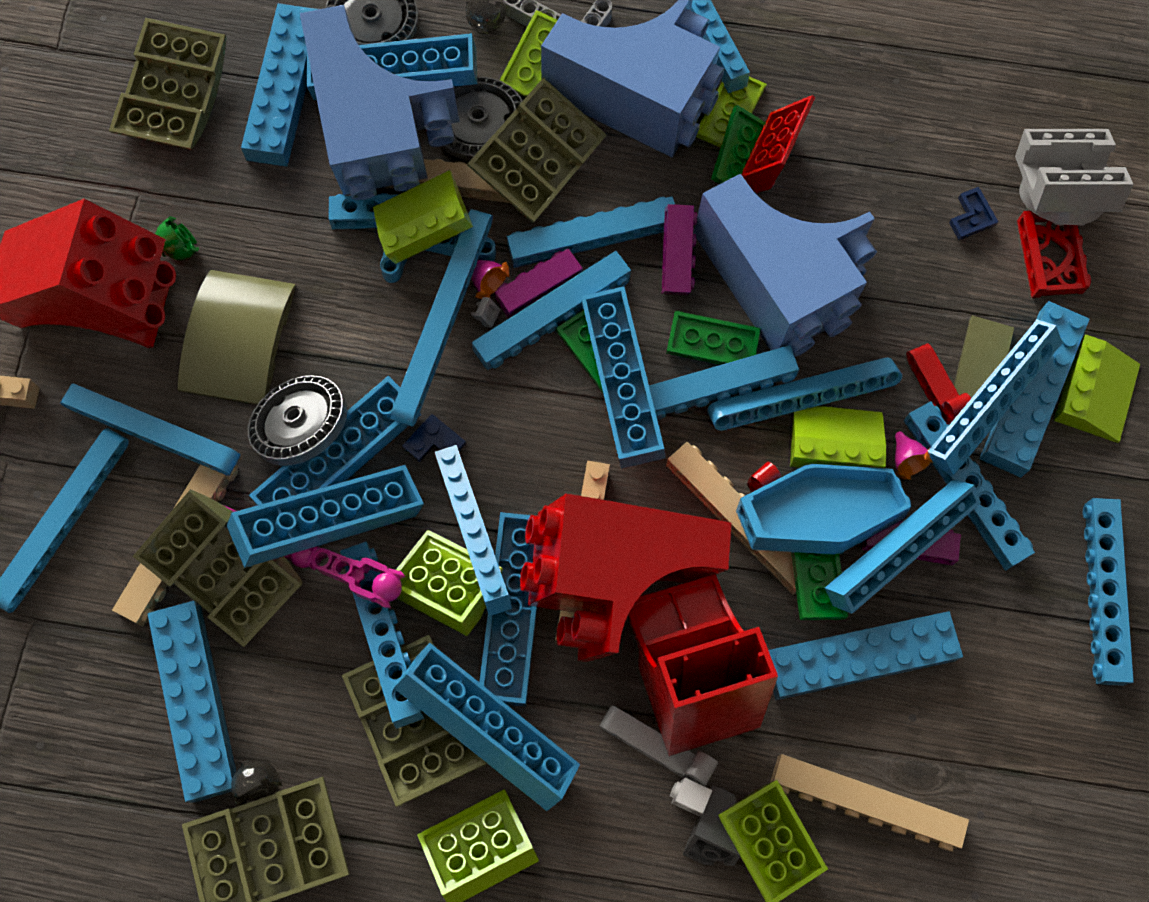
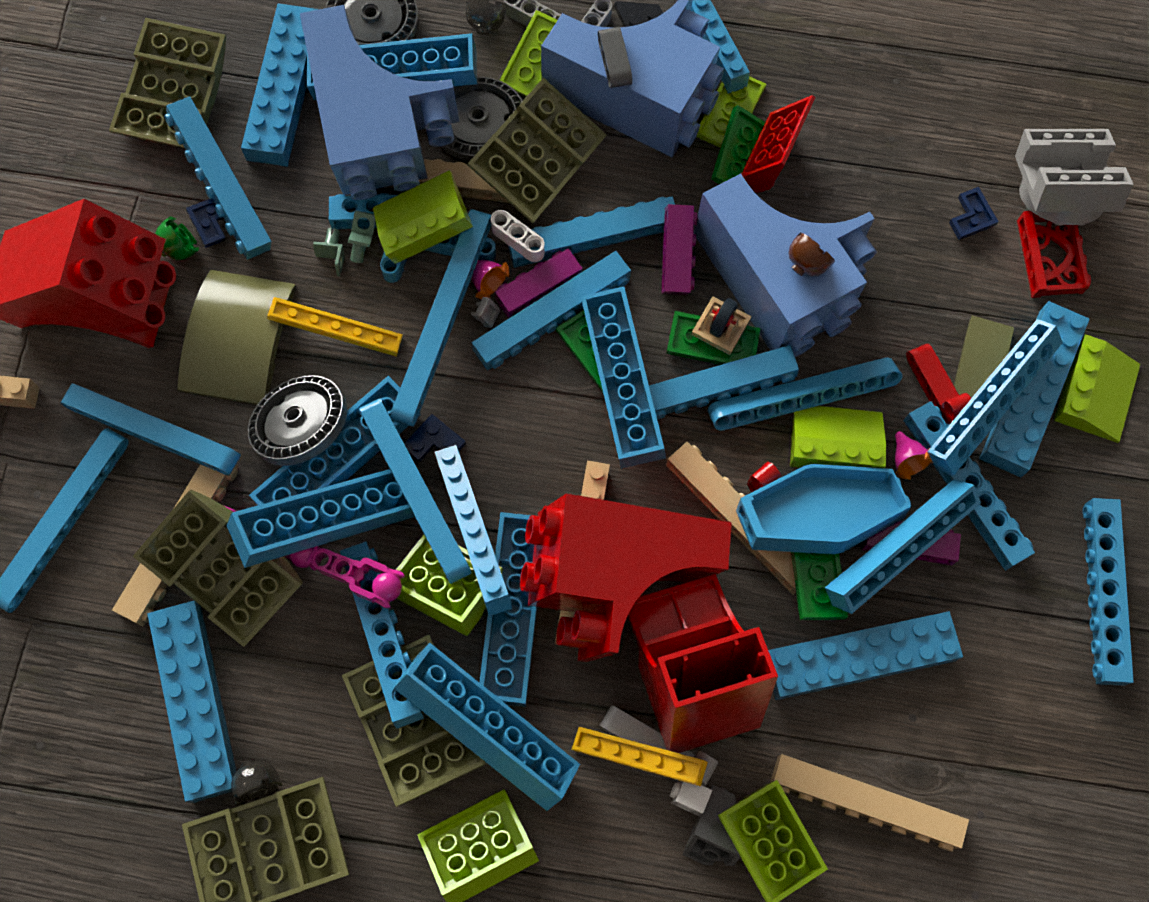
(205, 222): none -> dark blue plate
(218, 178): none -> dark azure brick
(331, 249): none -> sand green bracket
(334, 326): none -> yellow tile
(360, 237): none -> sand green bracket
(415, 491): none -> dark azure beam
(513, 227): none -> white beam
(614, 57): none -> dark grey beam
(636, 13): none -> black wing
(640, 756): none -> yellow tile
(721, 324): none -> tan plate
(808, 256): none -> reddish brown cylinder

